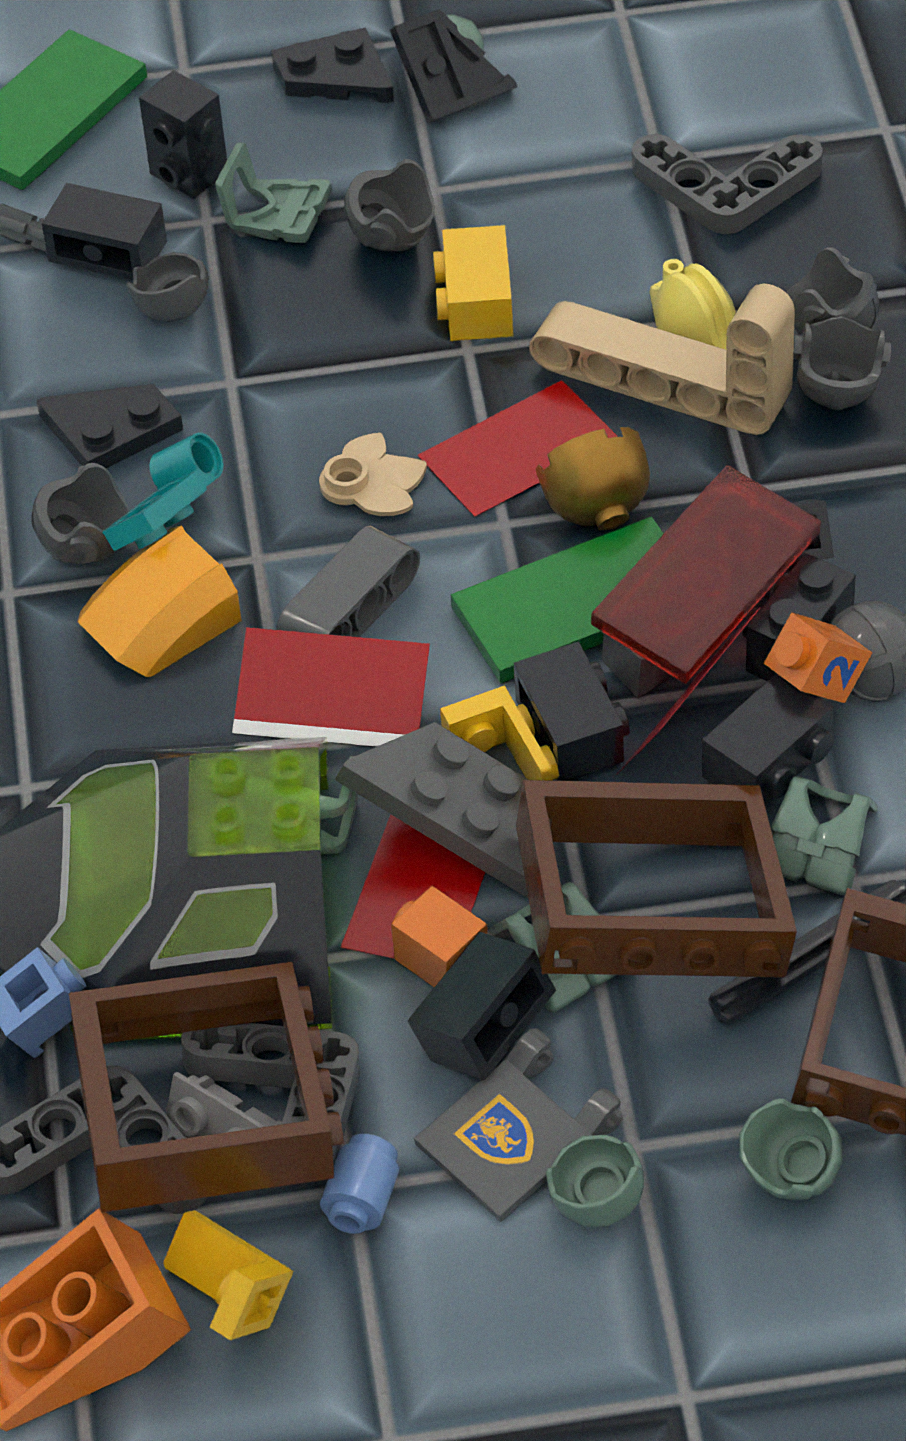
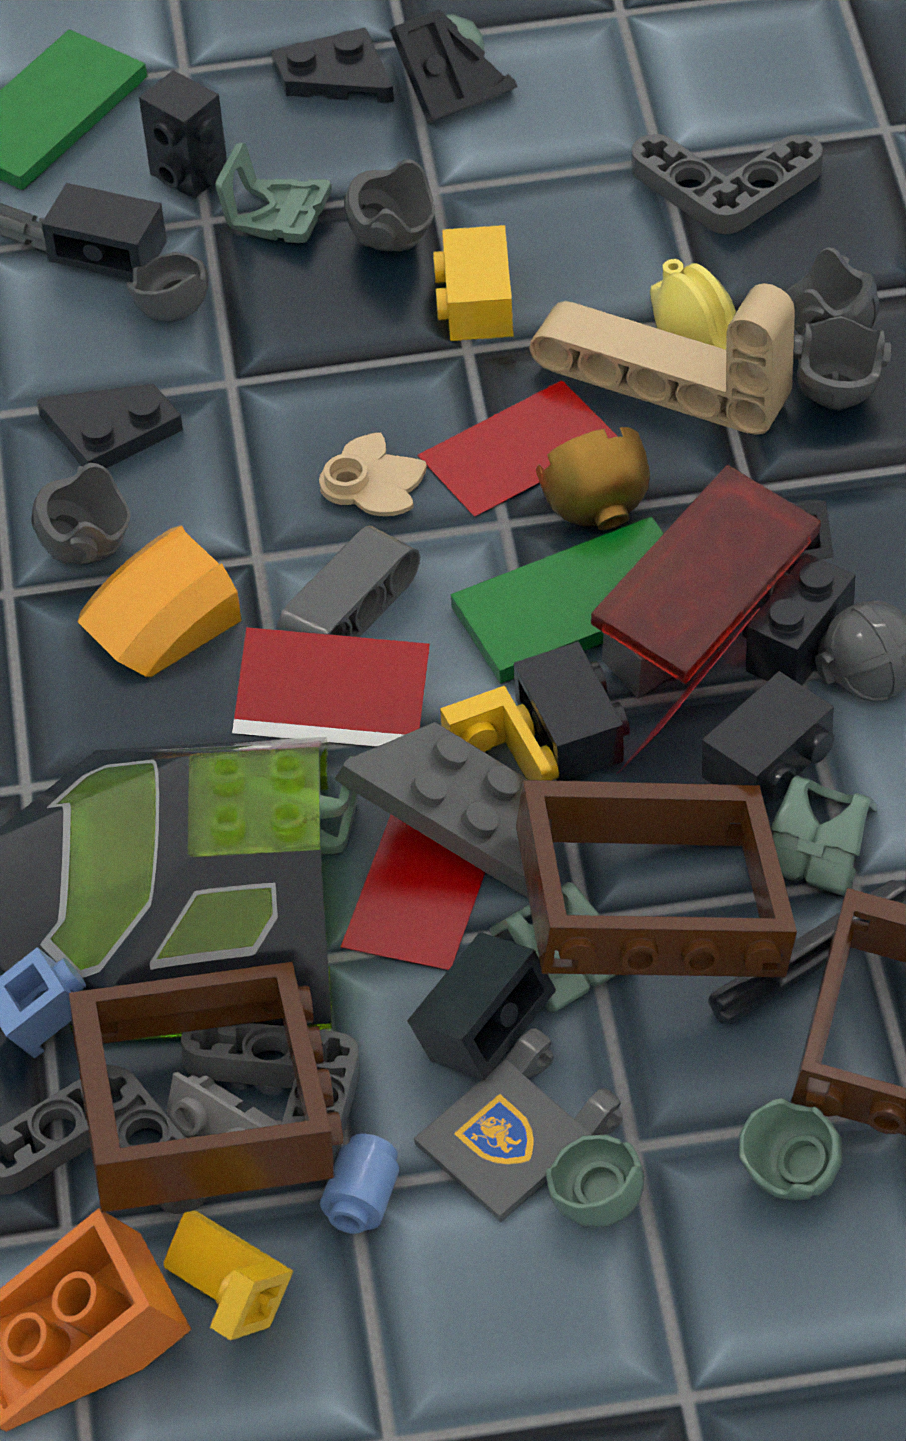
(180, 477): teal plate -> none
(433, 934): orange brick -> none
(818, 658): orange brick -> none

